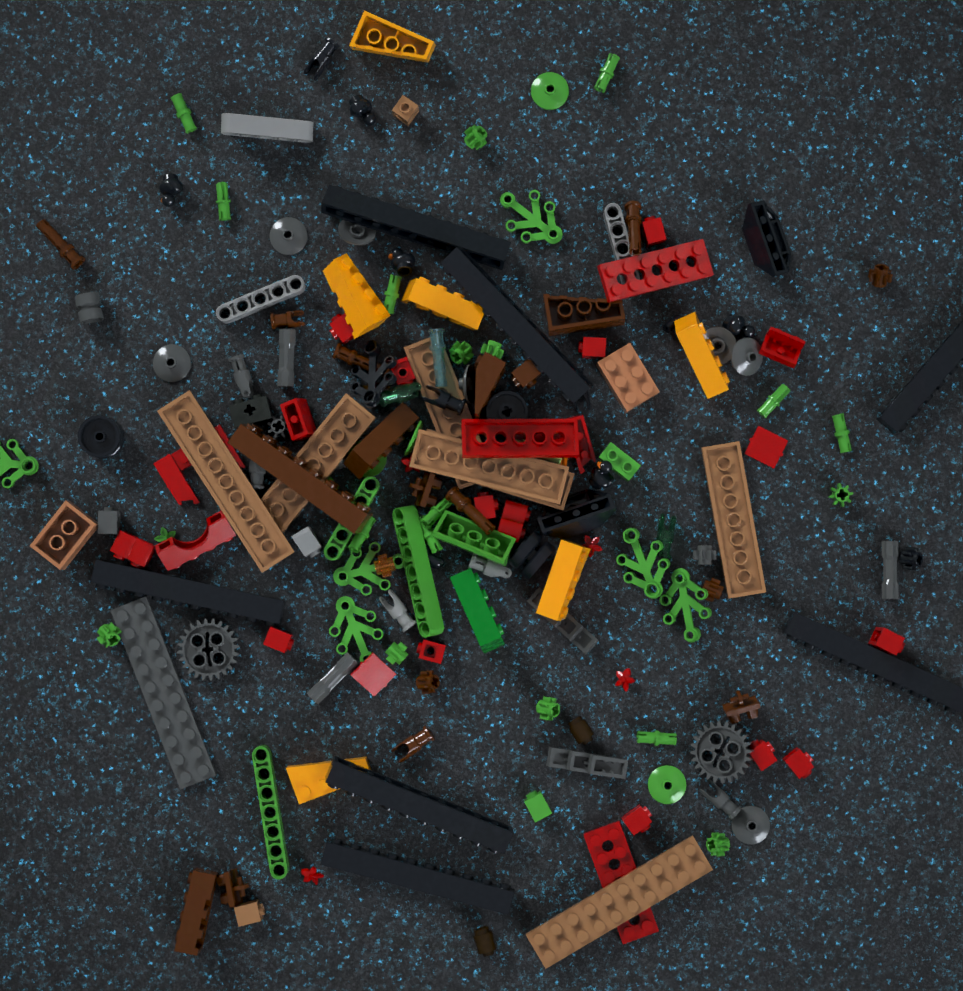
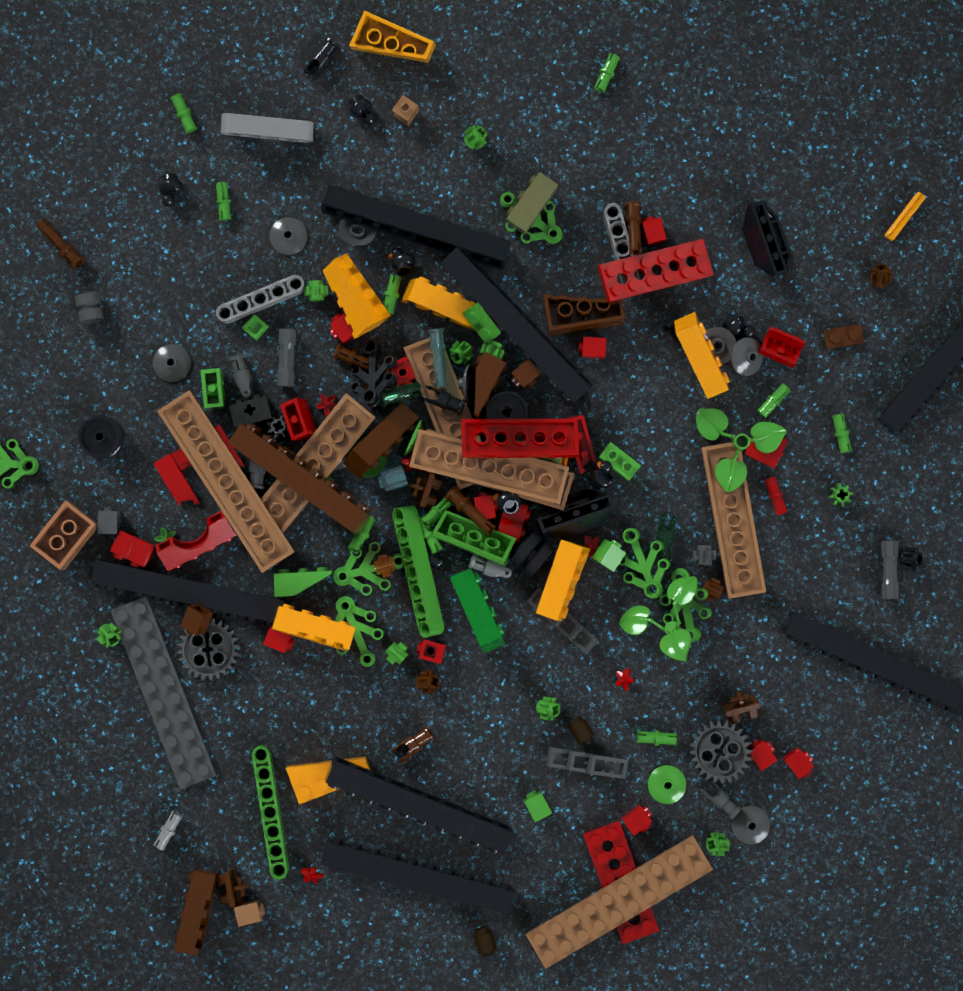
(168, 830): none -> light grey pin
(196, 619): none -> reddish brown brick
(213, 389): none -> bright green brick
(255, 327): none -> bright green tile
(286, 319): reddish brown piece -> none
(294, 583): none -> bright green slope
(307, 542): light grey slope -> none
(313, 628): none -> light orange wedge
(316, 290): none -> bright green gear
(326, 404): none -> red plant
(332, 678): dark grey axle -> none
(334, 541): bright green beam -> none
(373, 674): piece -> none
(393, 479): none -> clear light blue brick
(398, 612): light grey piece -> none
(481, 322): none -> bright green plate
(507, 502): none -> black animal
(531, 202): none -> olive brick
(549, 100): bright green dish -> none
(609, 554): none -> bright green brick
(627, 378): nougat brick -> none
(678, 640): none -> bright green plant
(731, 473): none -> bright green plant
(776, 496): none -> red axle
(843, 336): none -> reddish brown plate
(887, 641): red brick -> none
(904, 217): none -> light orange axle

